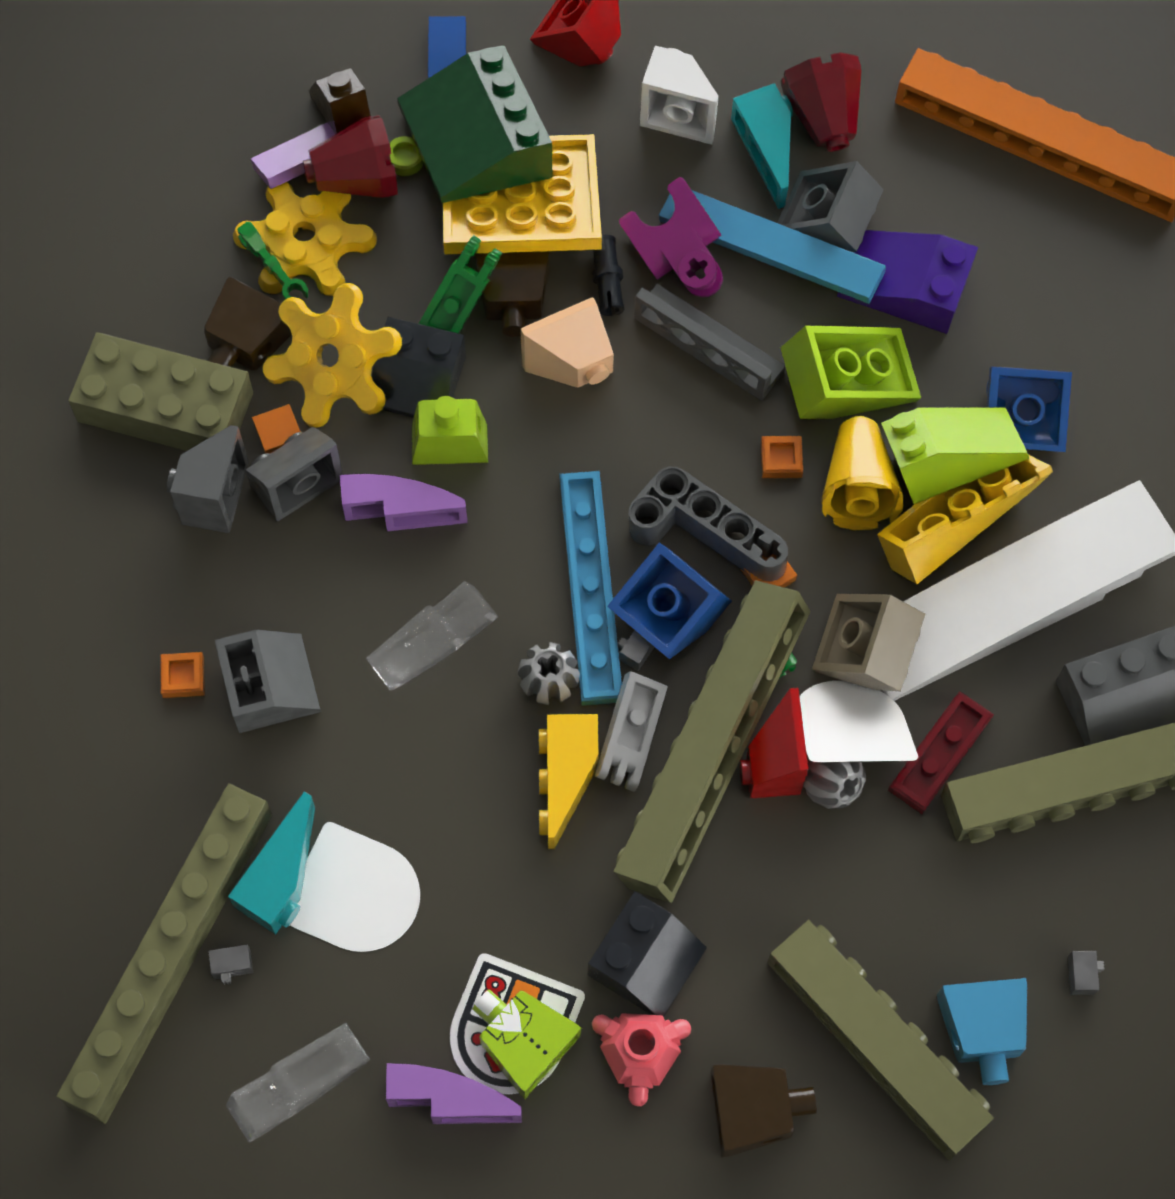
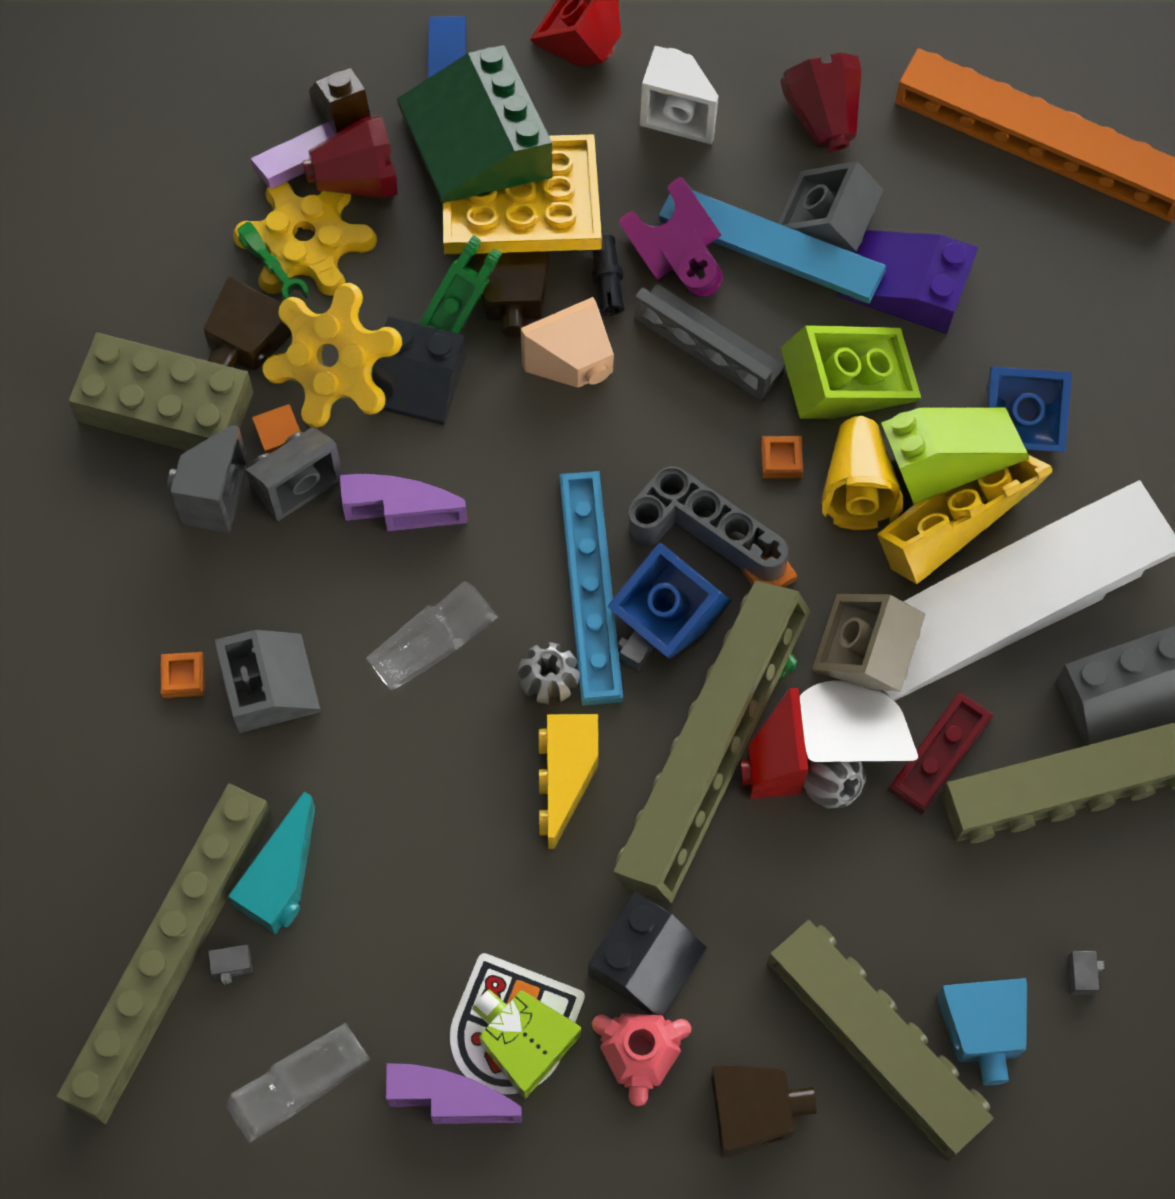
(356, 891): white sticker -> none
(405, 156): lime tile -> none
(449, 432): lime torso -> none
(631, 730): light grey hinge -> none
(764, 127): teal slope -> none

